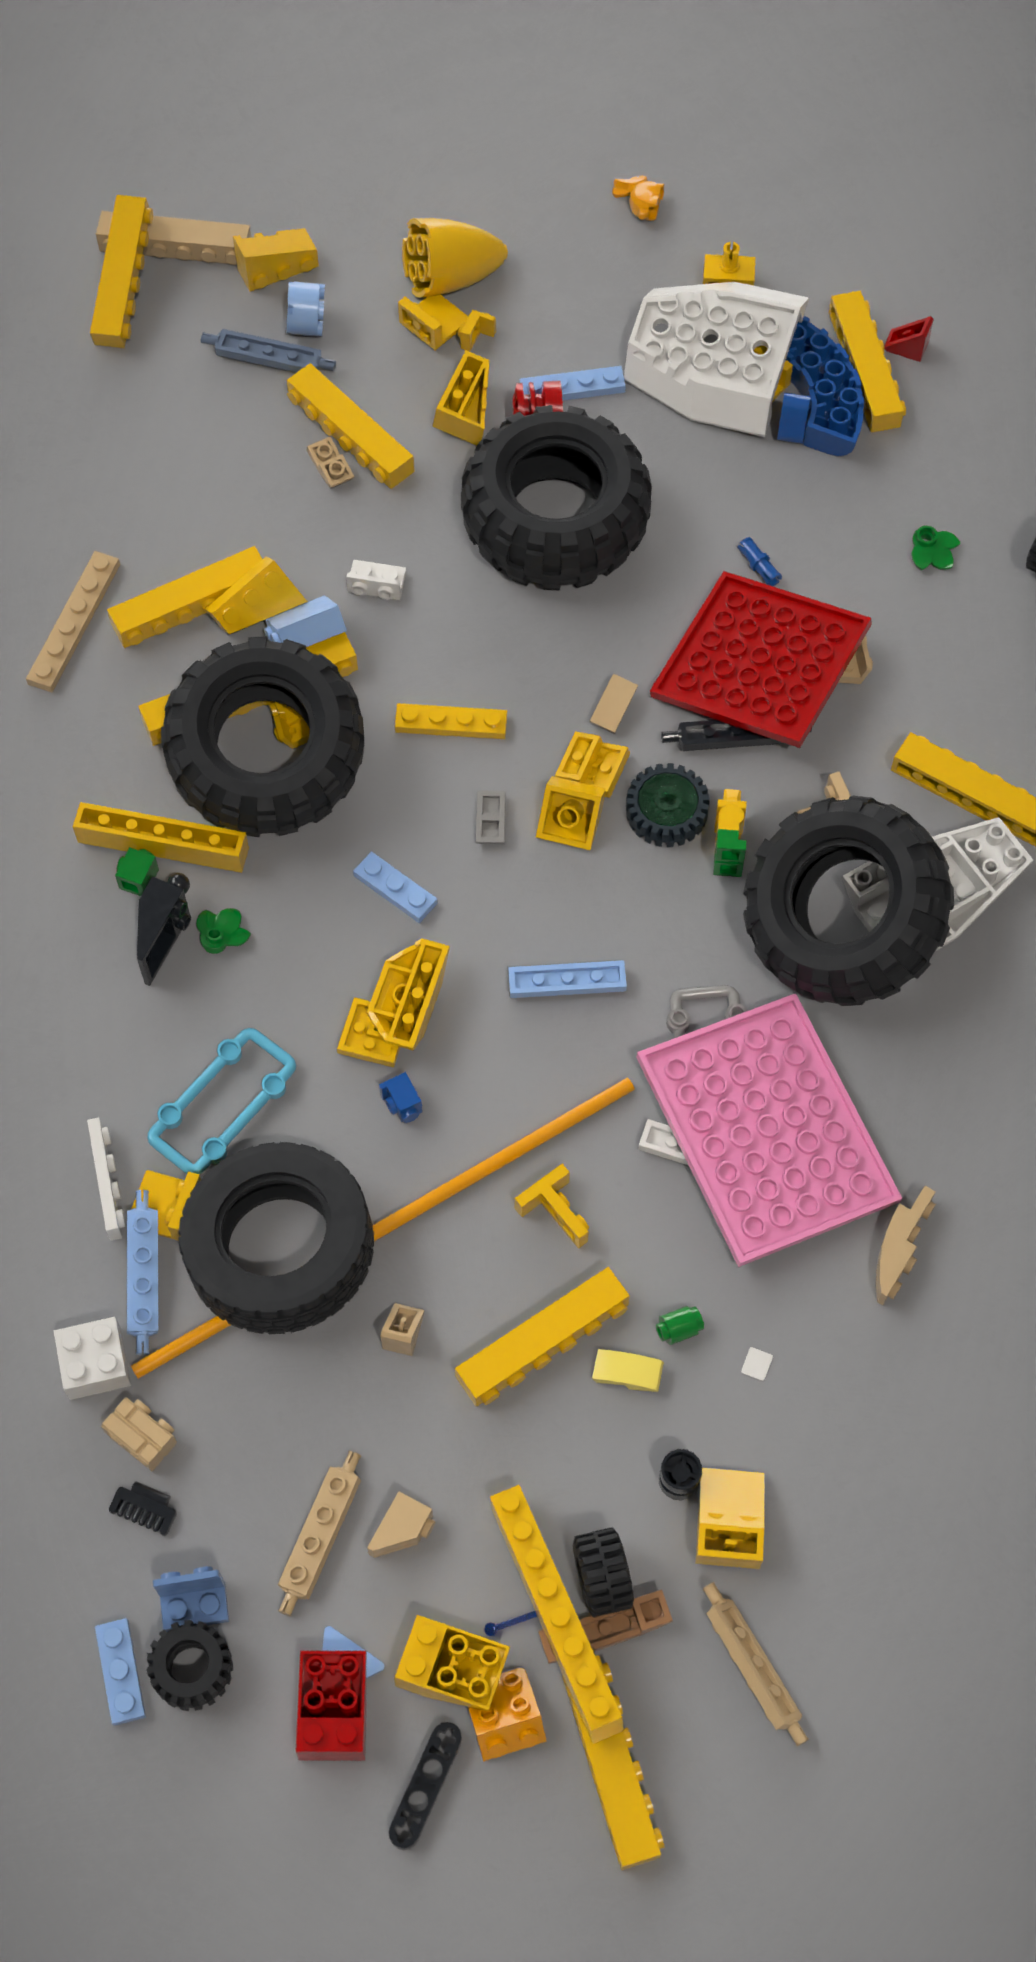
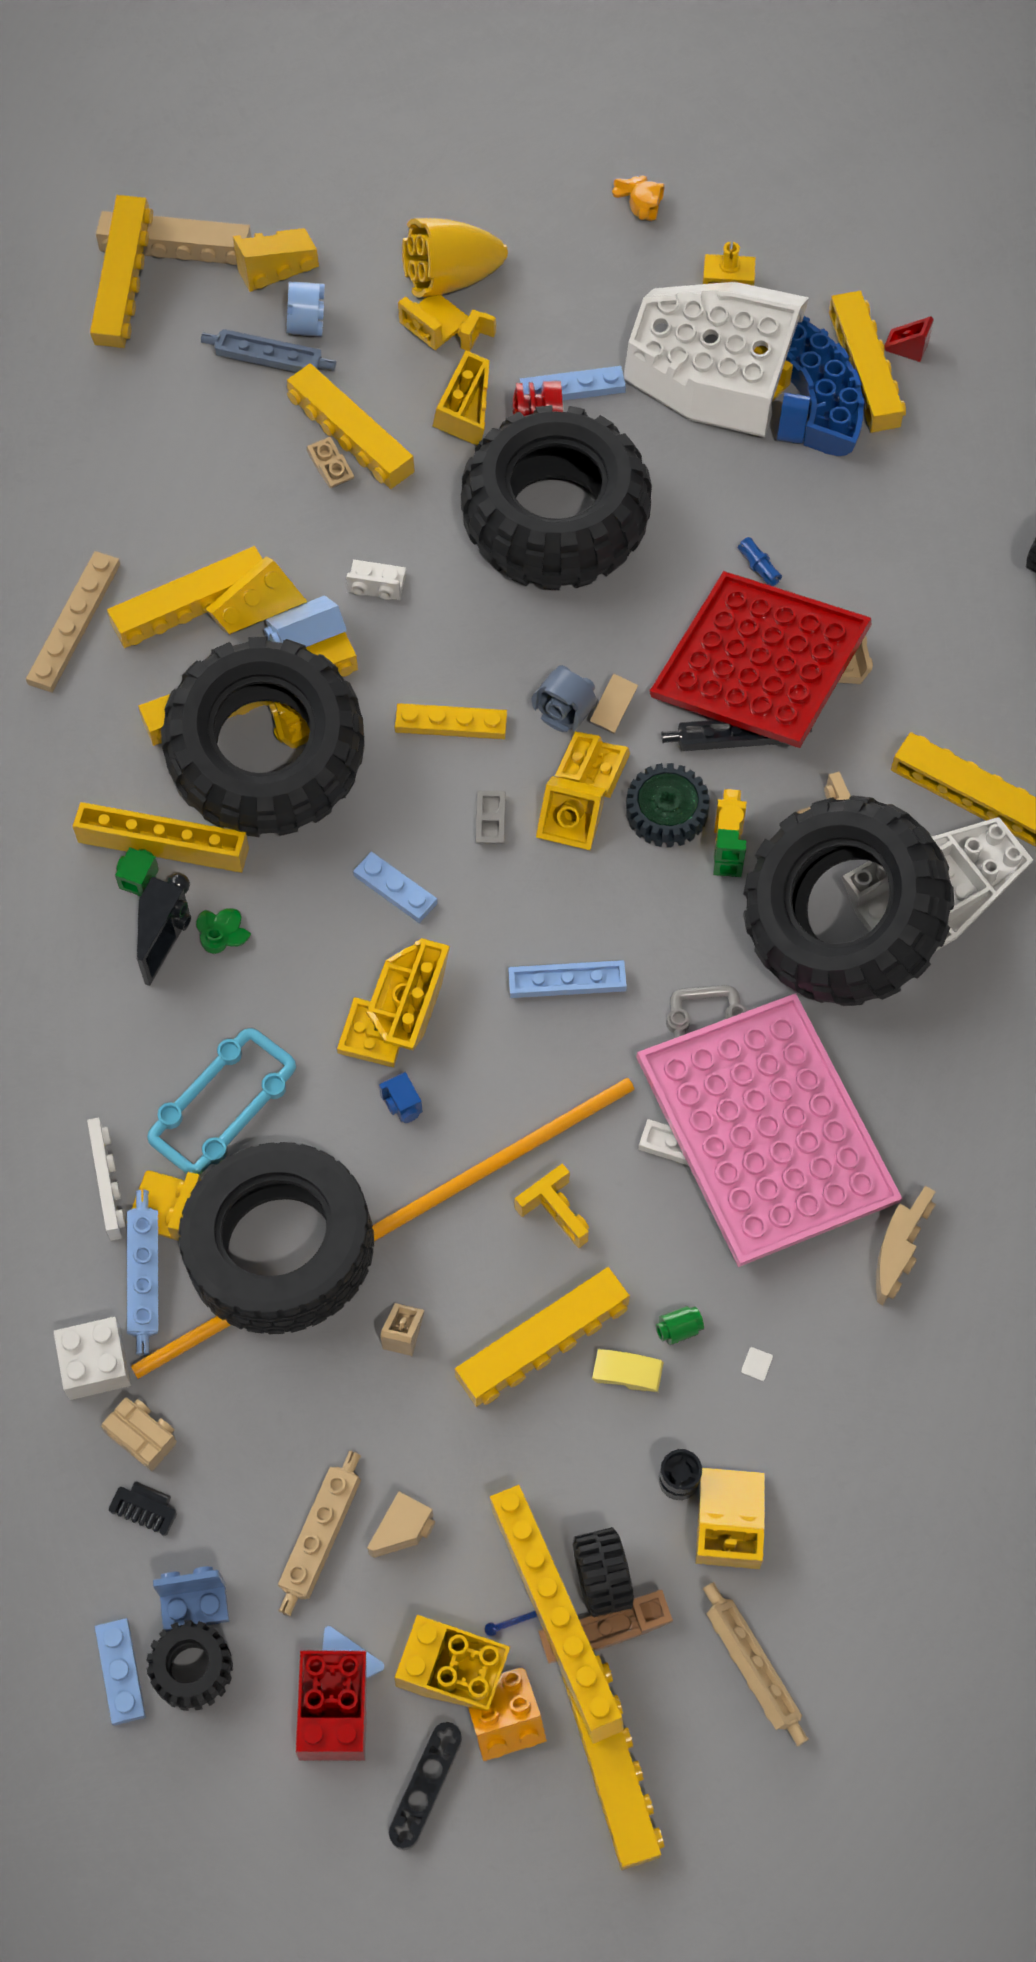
(564, 699): none -> sand blue brick
(935, 550): green plate -> none

